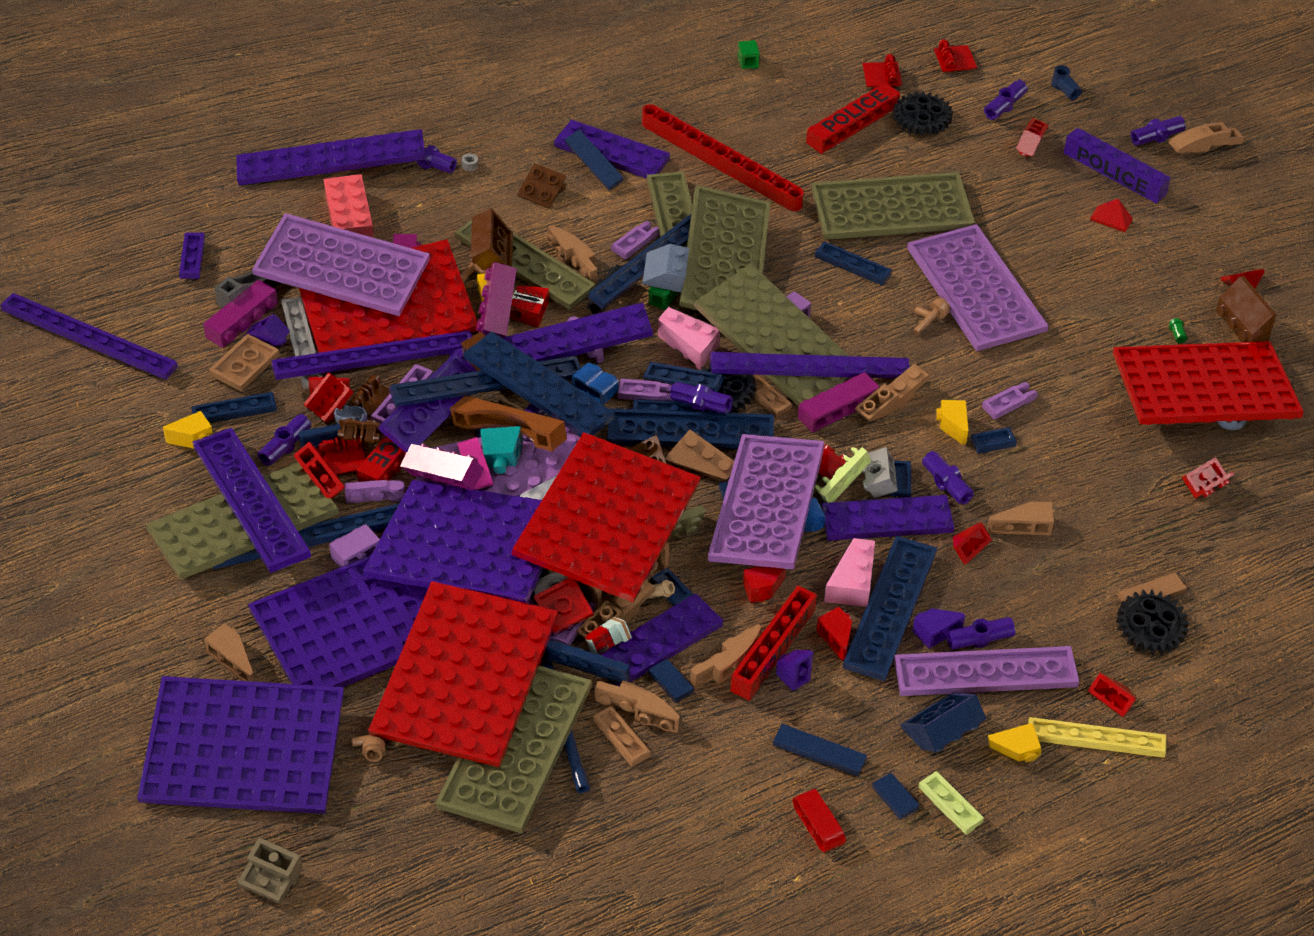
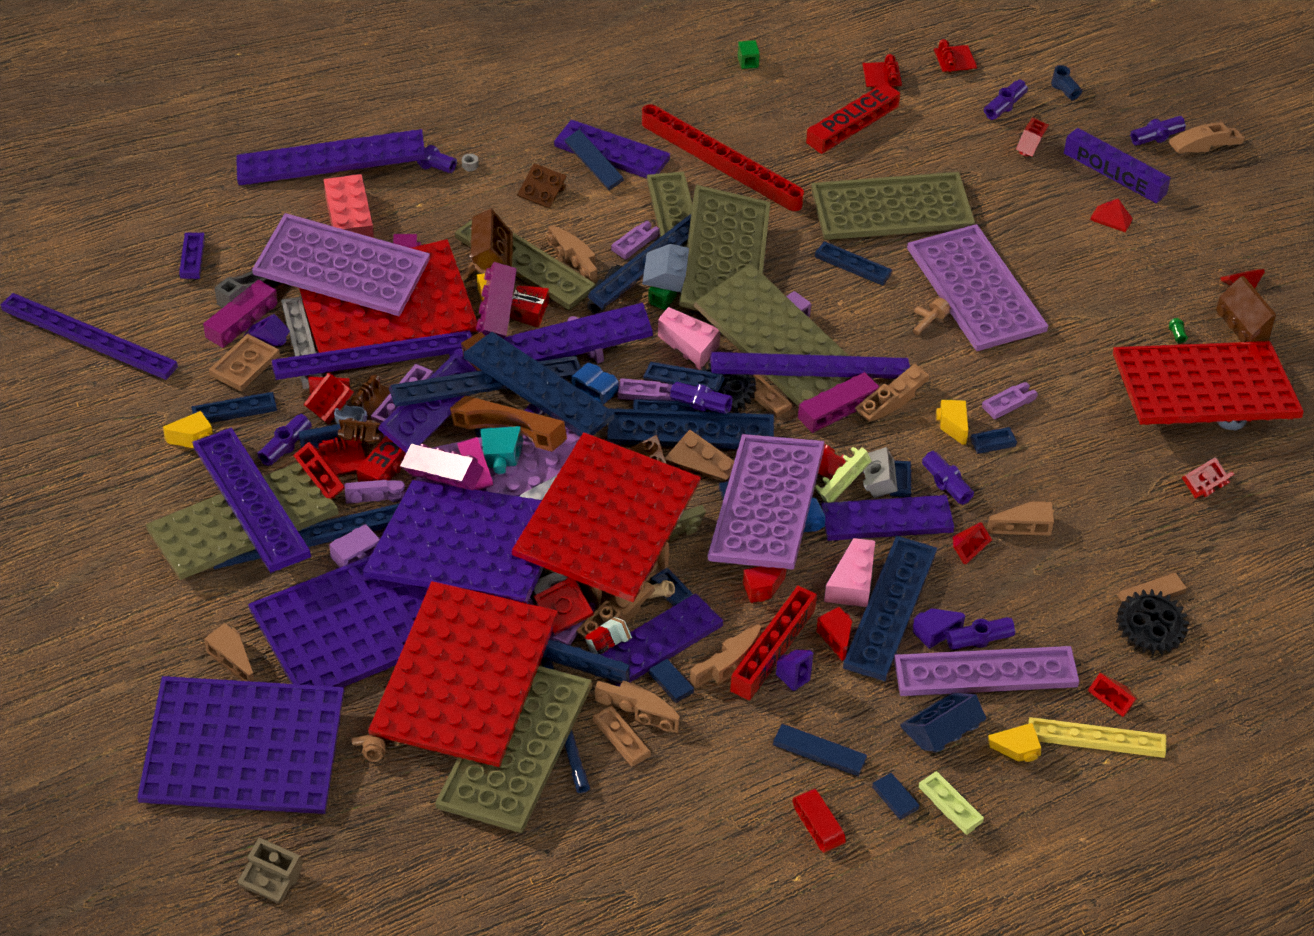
(922, 113): black gear -> none

